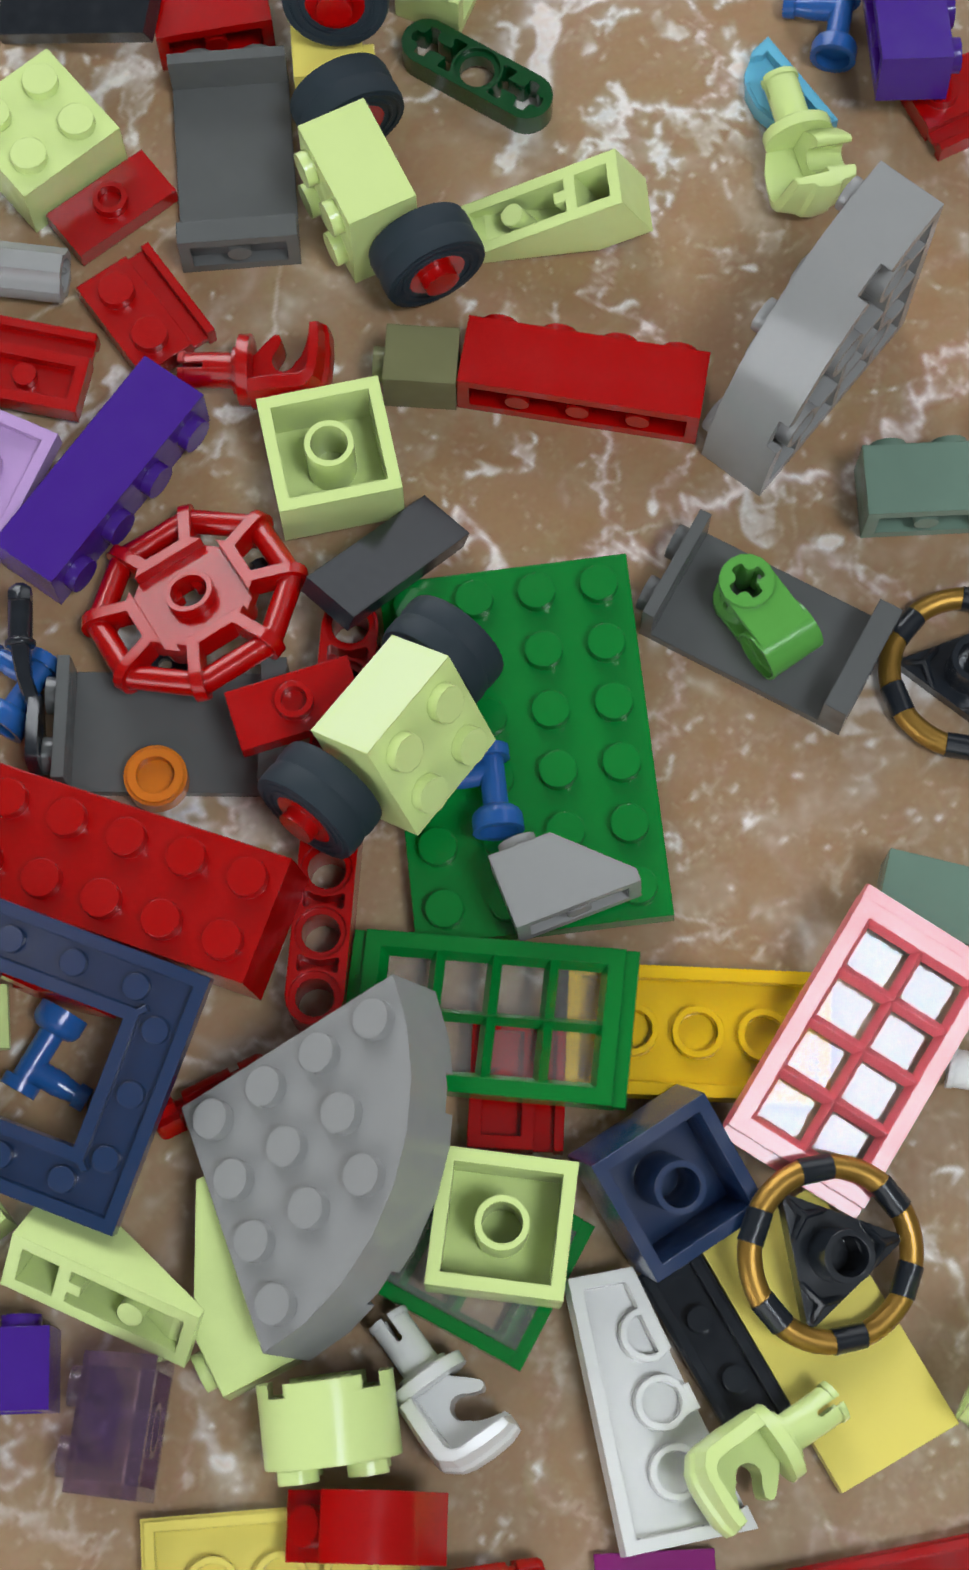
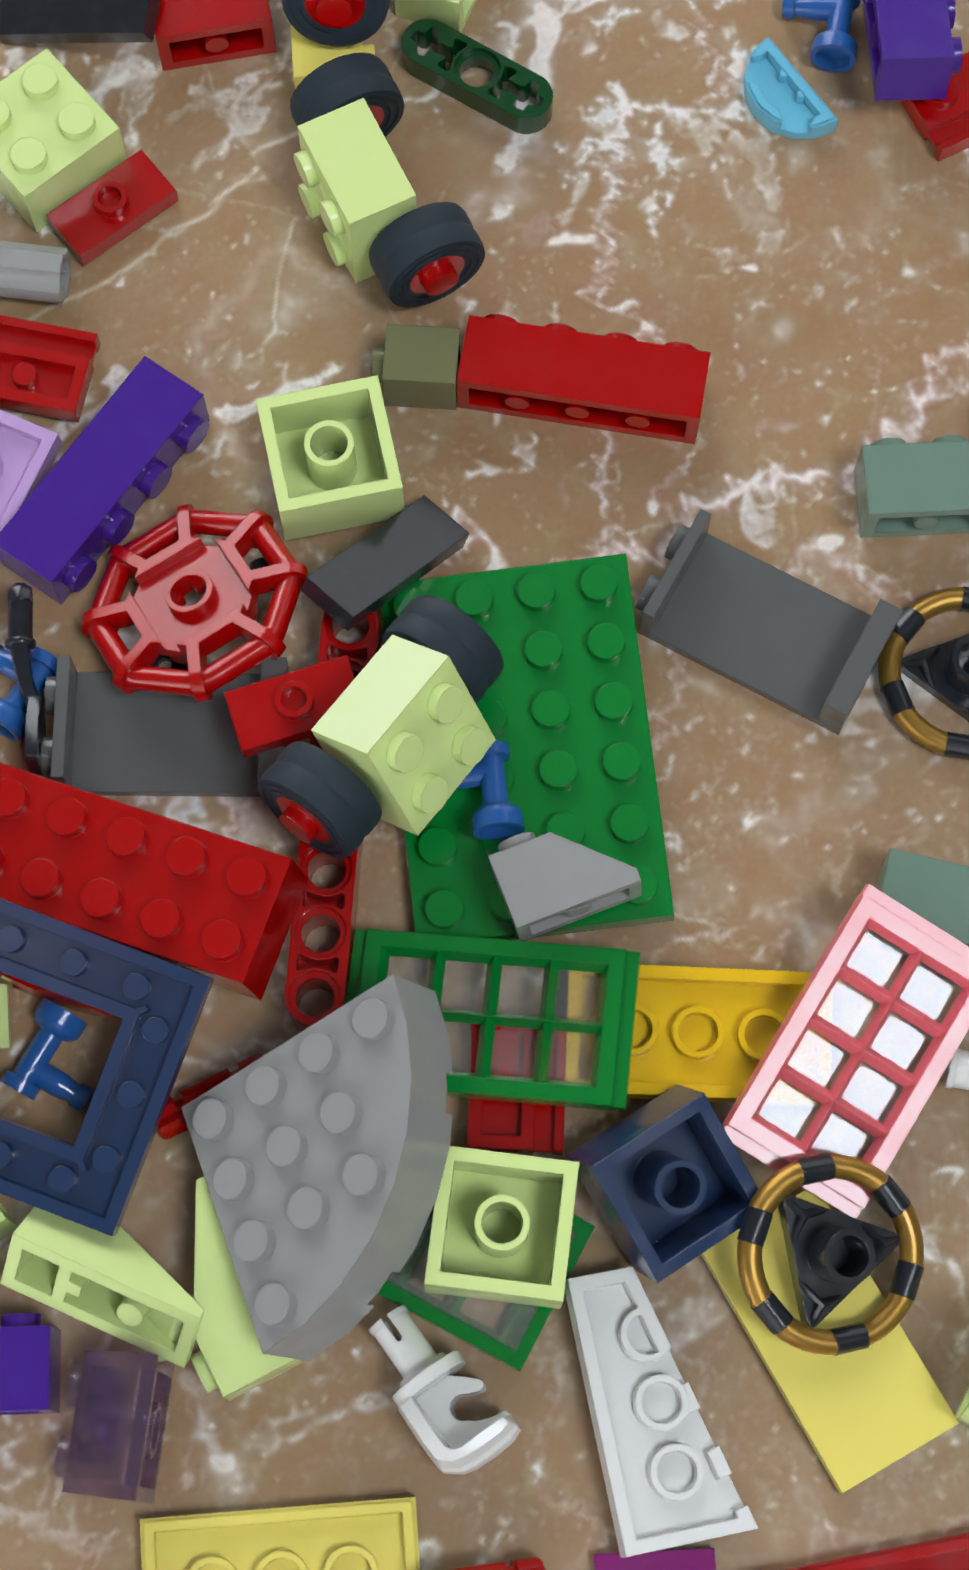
(145, 310): red plate -> none
(156, 778): orange tile -> none
(234, 159): dark grey panel -> none
(257, 373): red piece -> none
(329, 1424): yellowish green brick -> none
(367, 1527): red brick -> none
(564, 211): yellowish green slope -> none
(713, 1342): black tile -> none
(764, 1446): yellowish green piece -> none
(772, 623): bright green piece -> none
(802, 149): yellowish green piece -> none
(824, 326): light grey brick -> none

